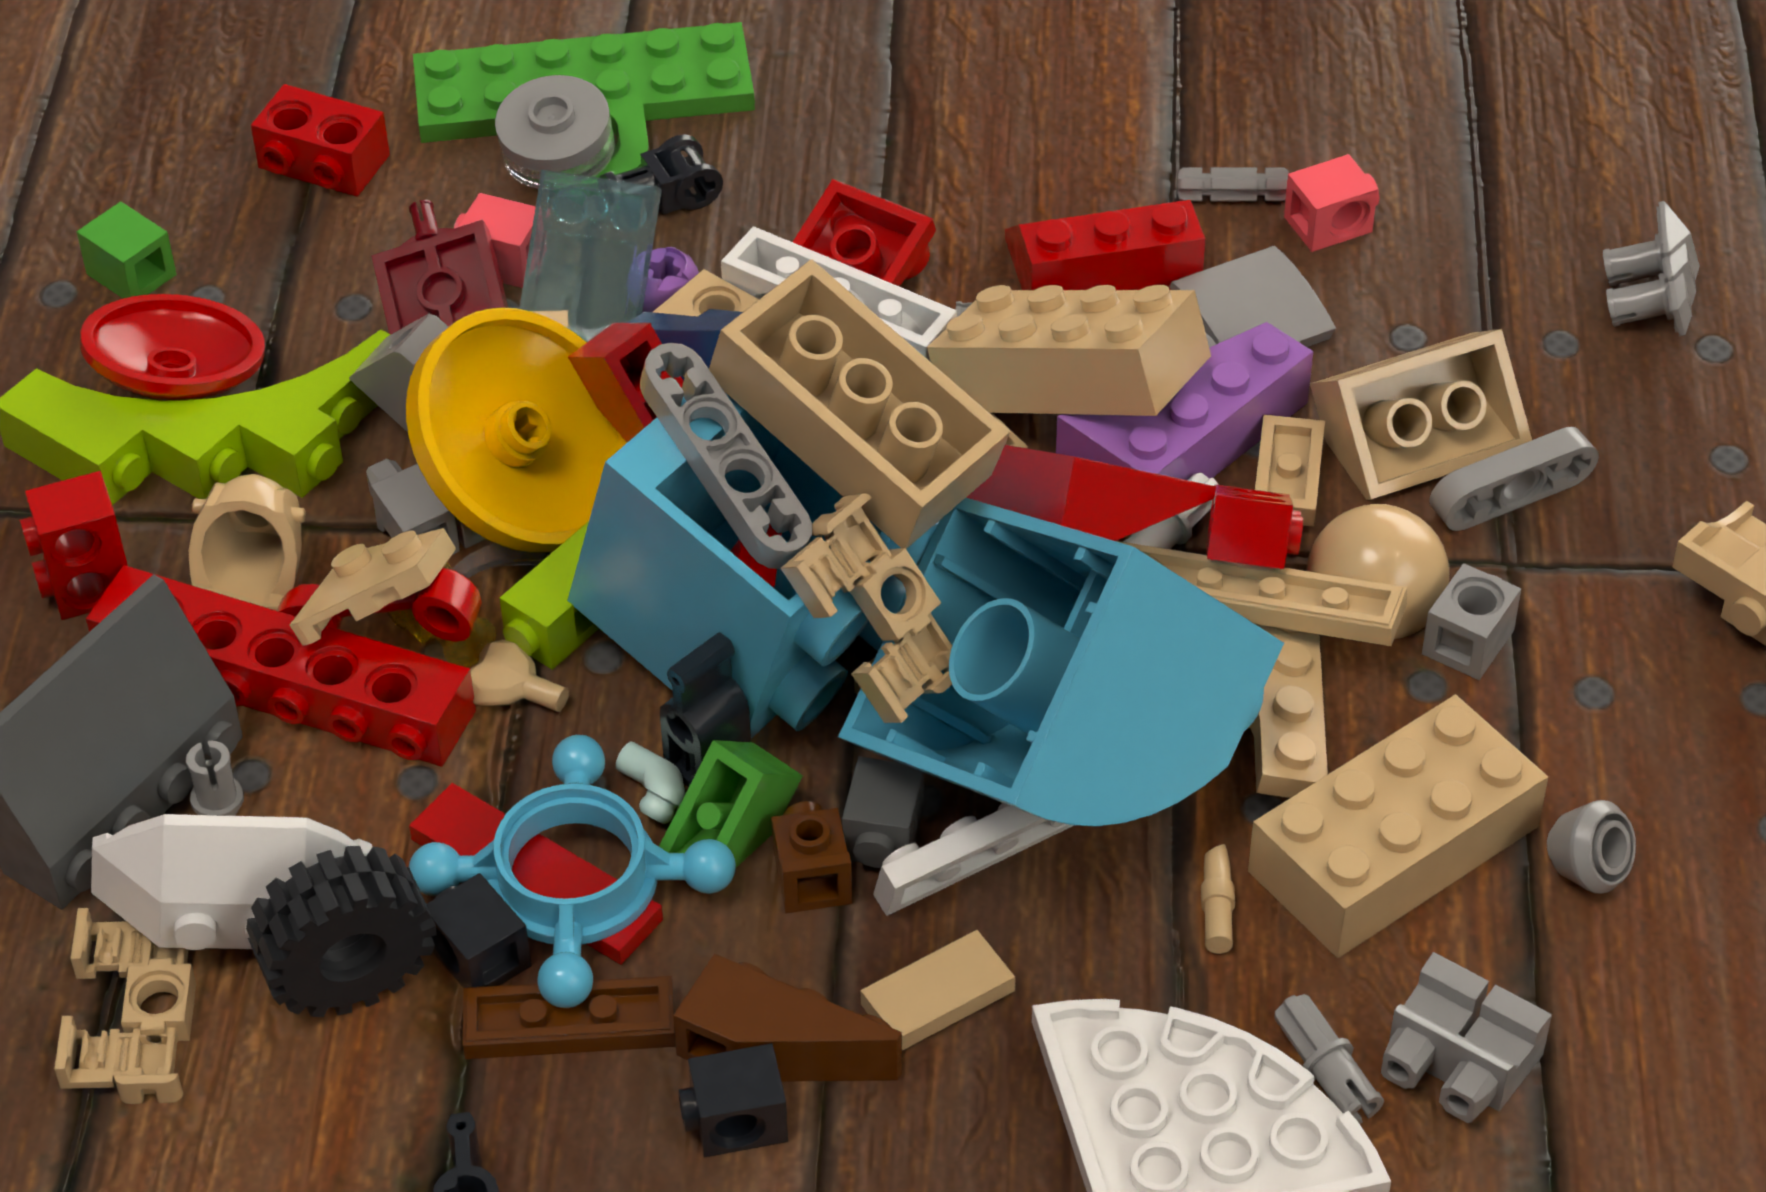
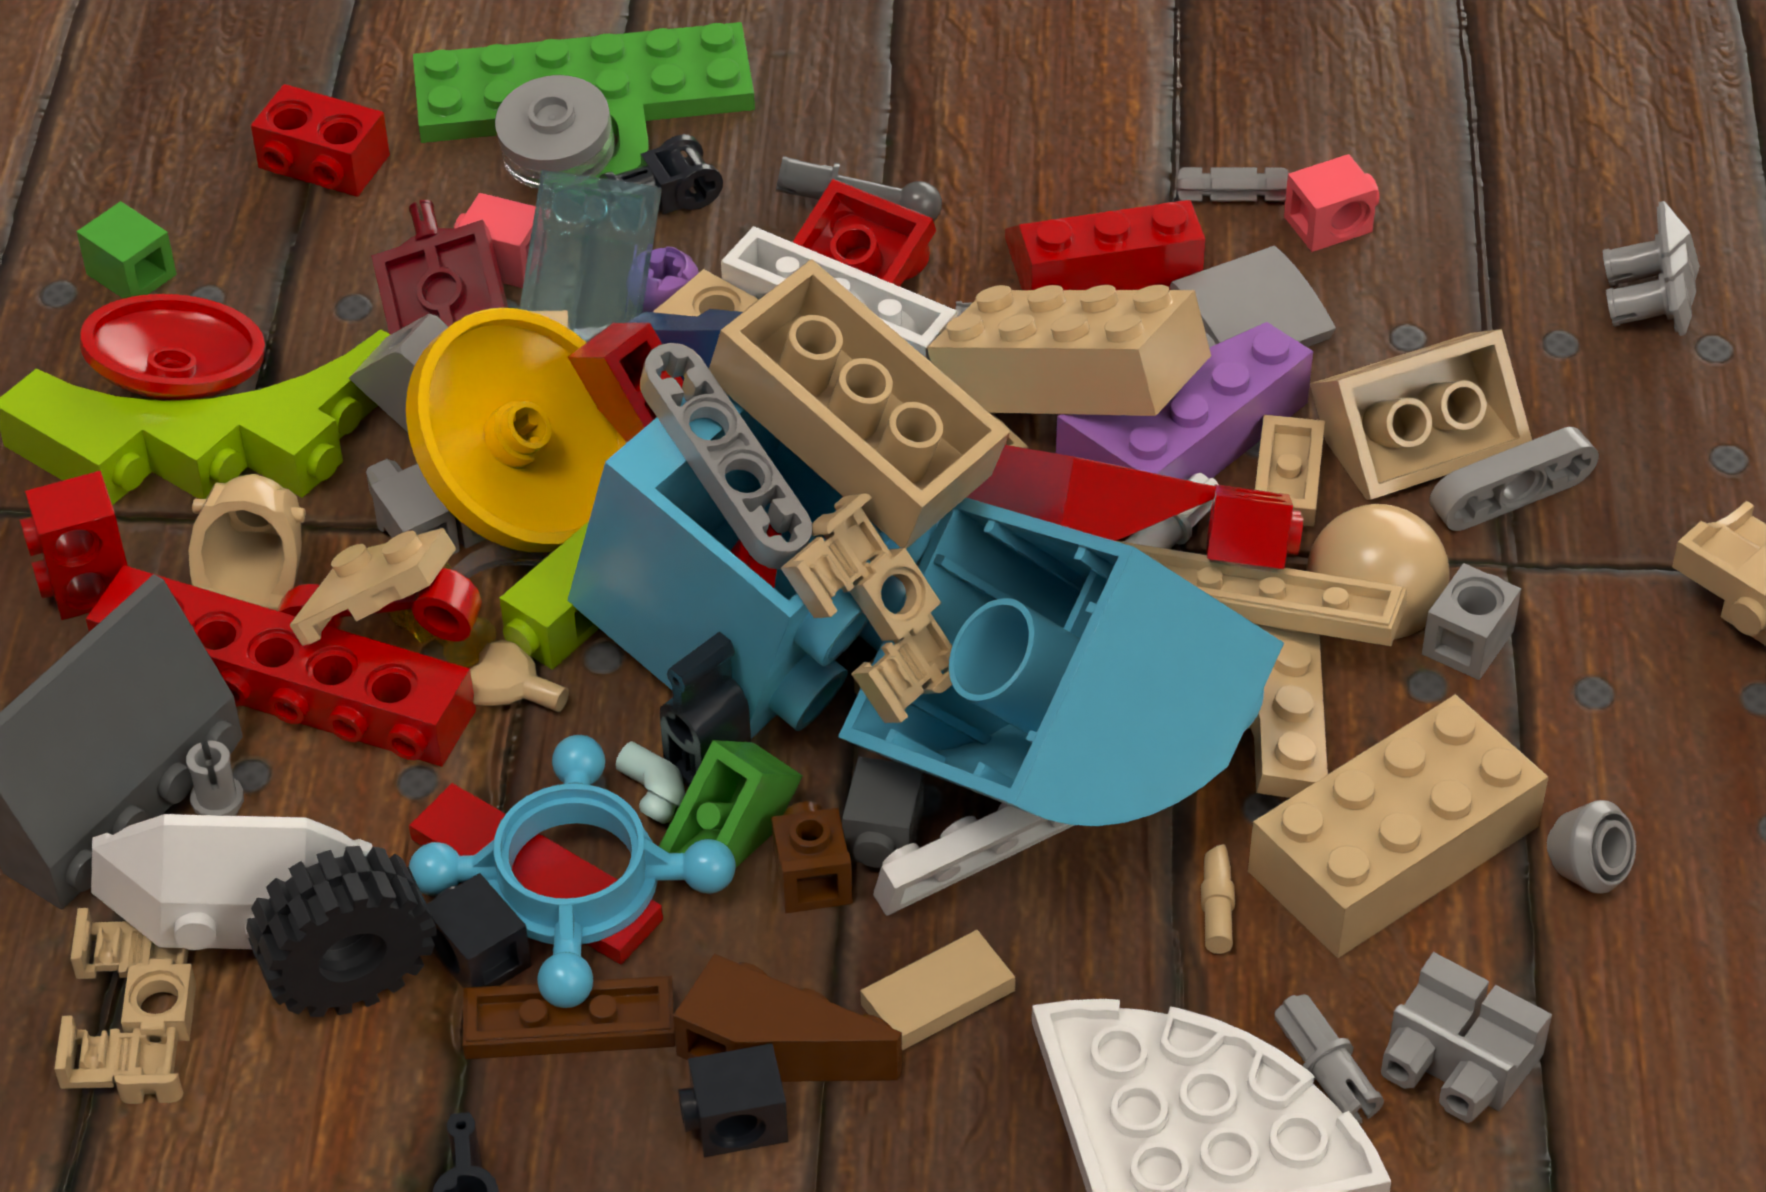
(812, 180): none -> dark grey pin

